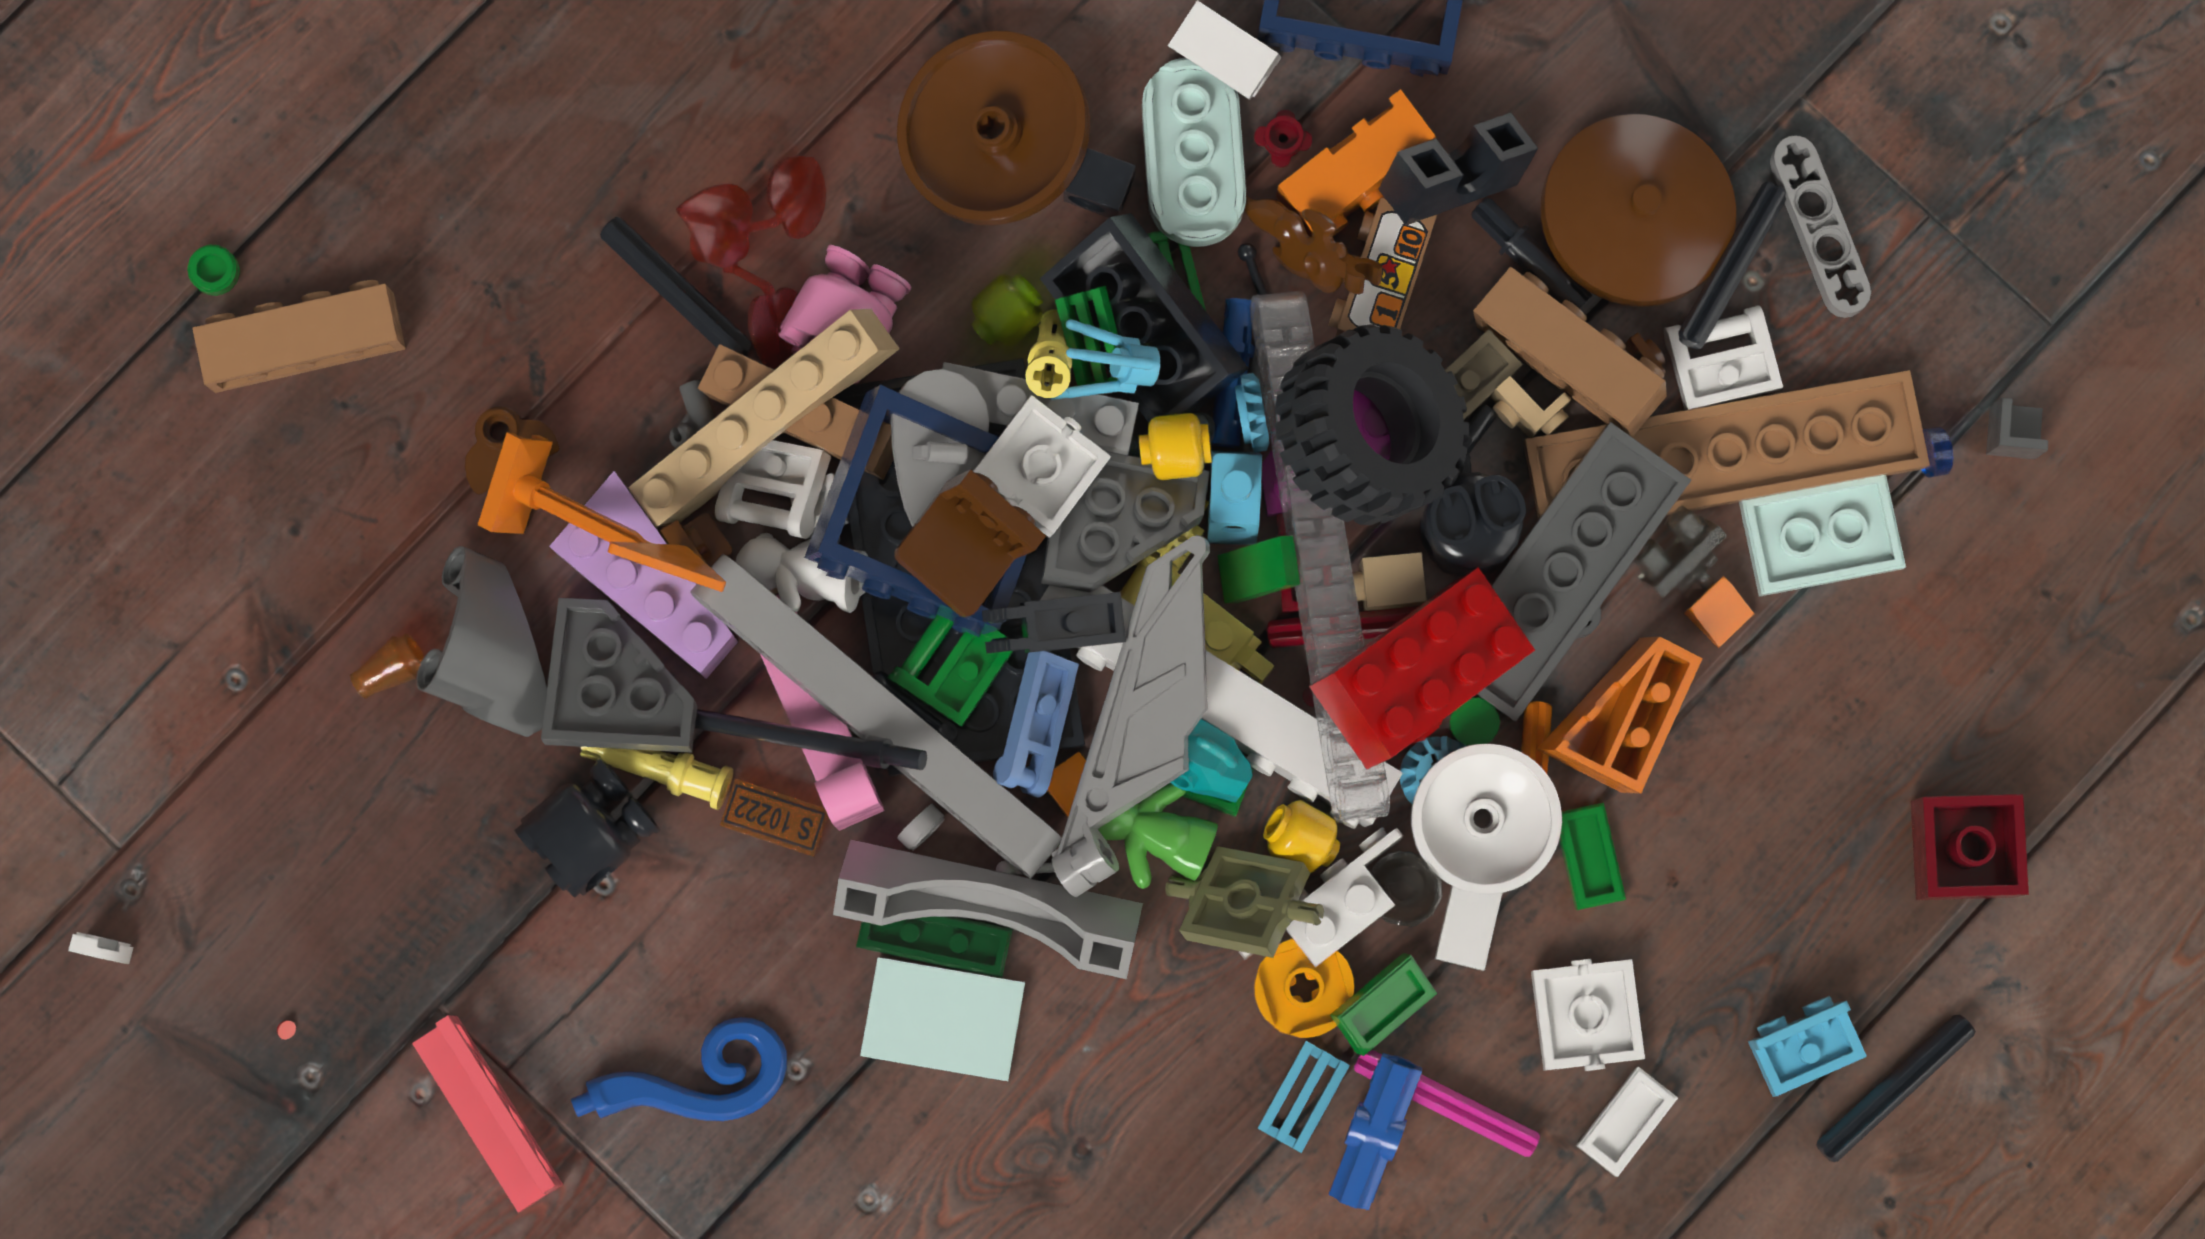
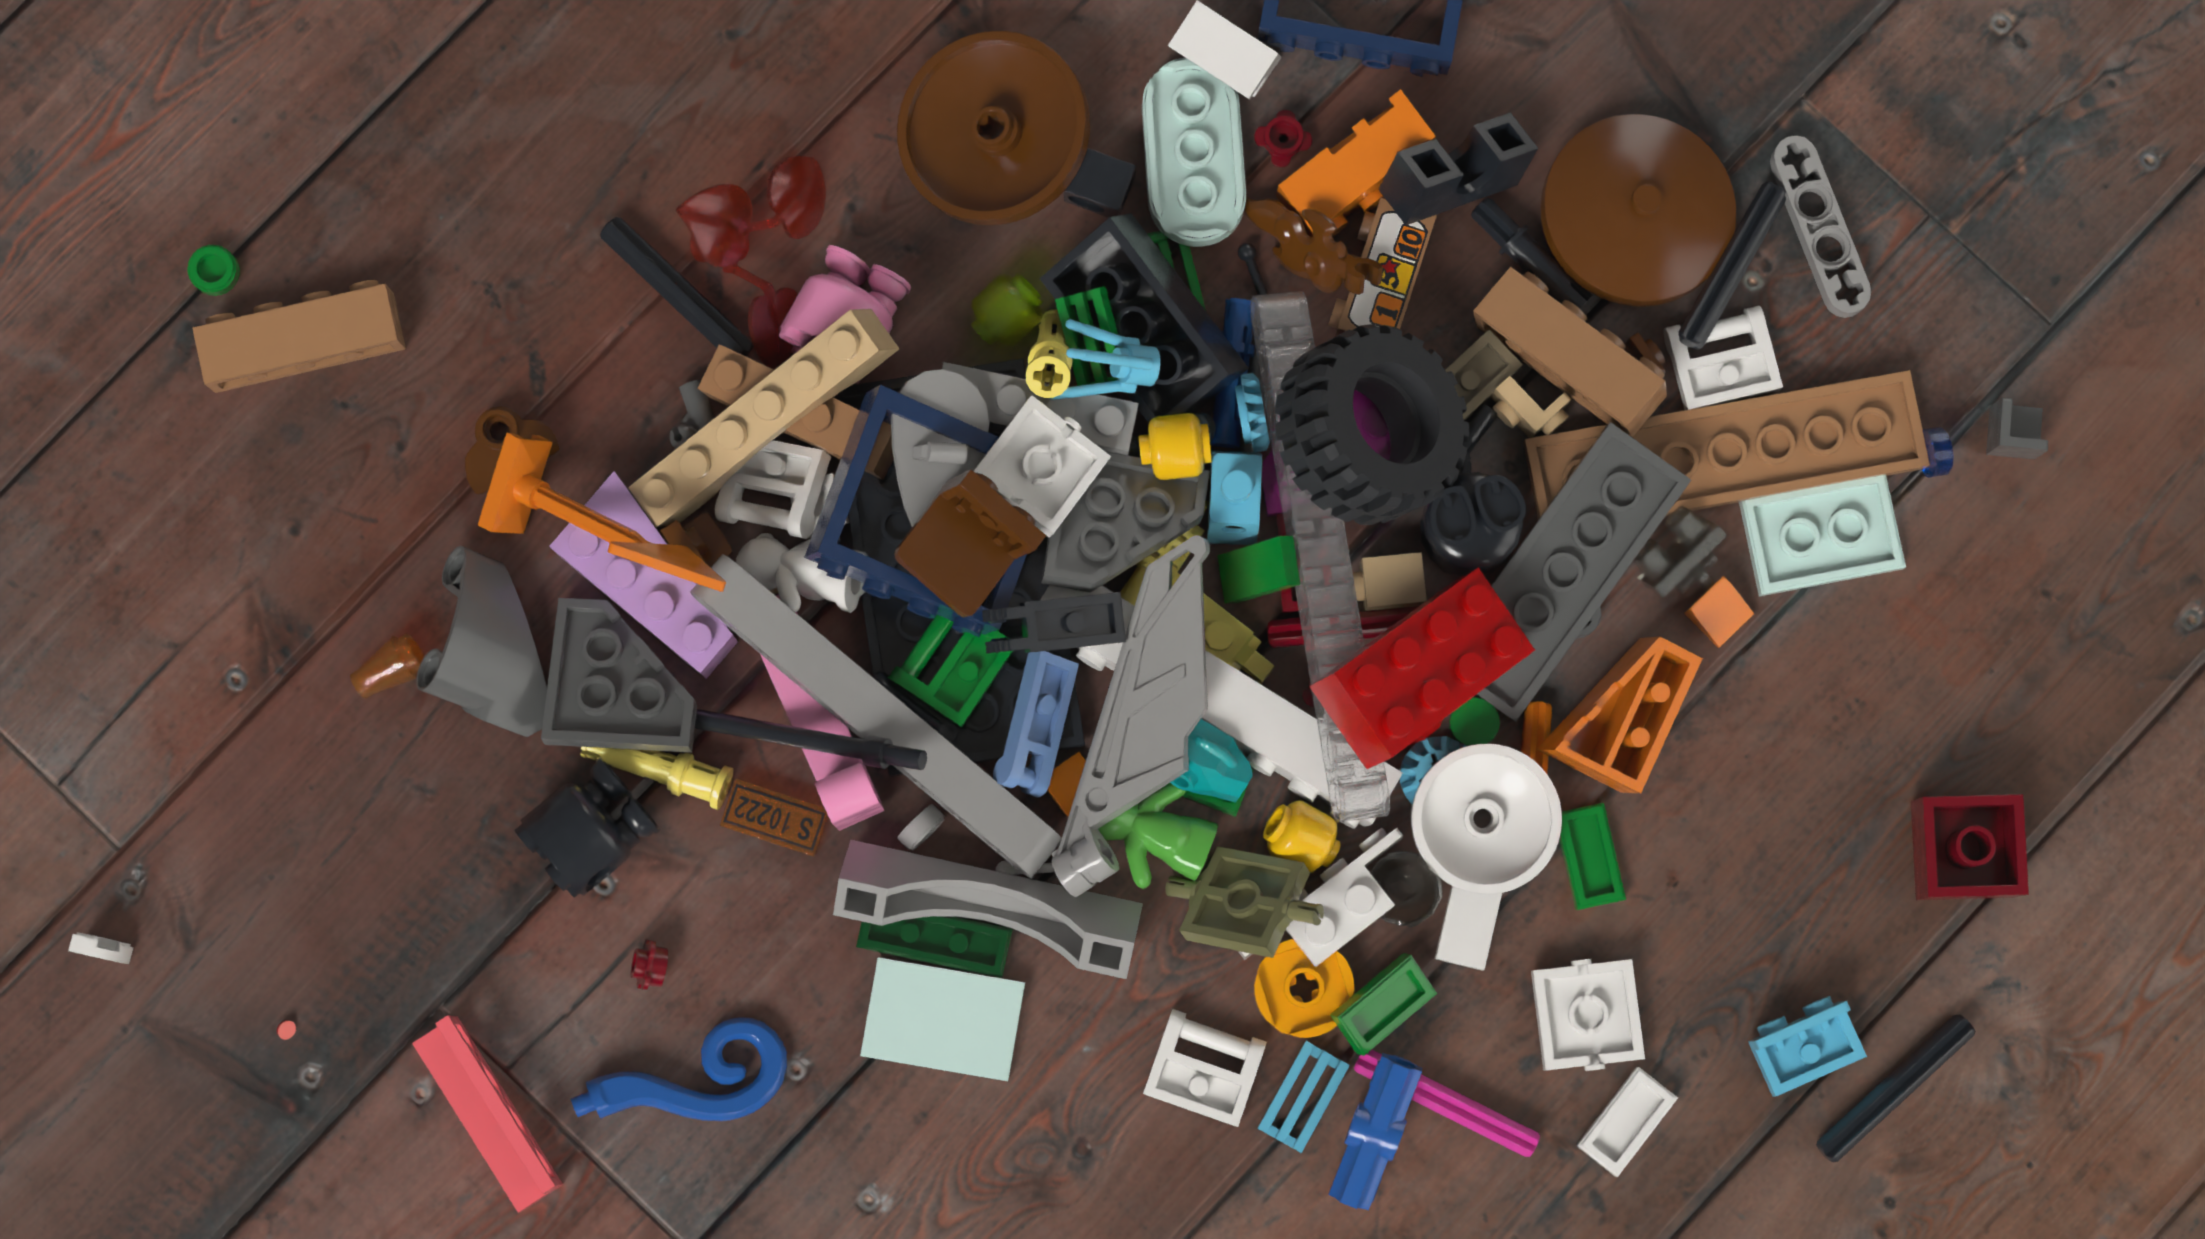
(649, 965): none -> dark red plate
(1200, 1084): none -> white plate

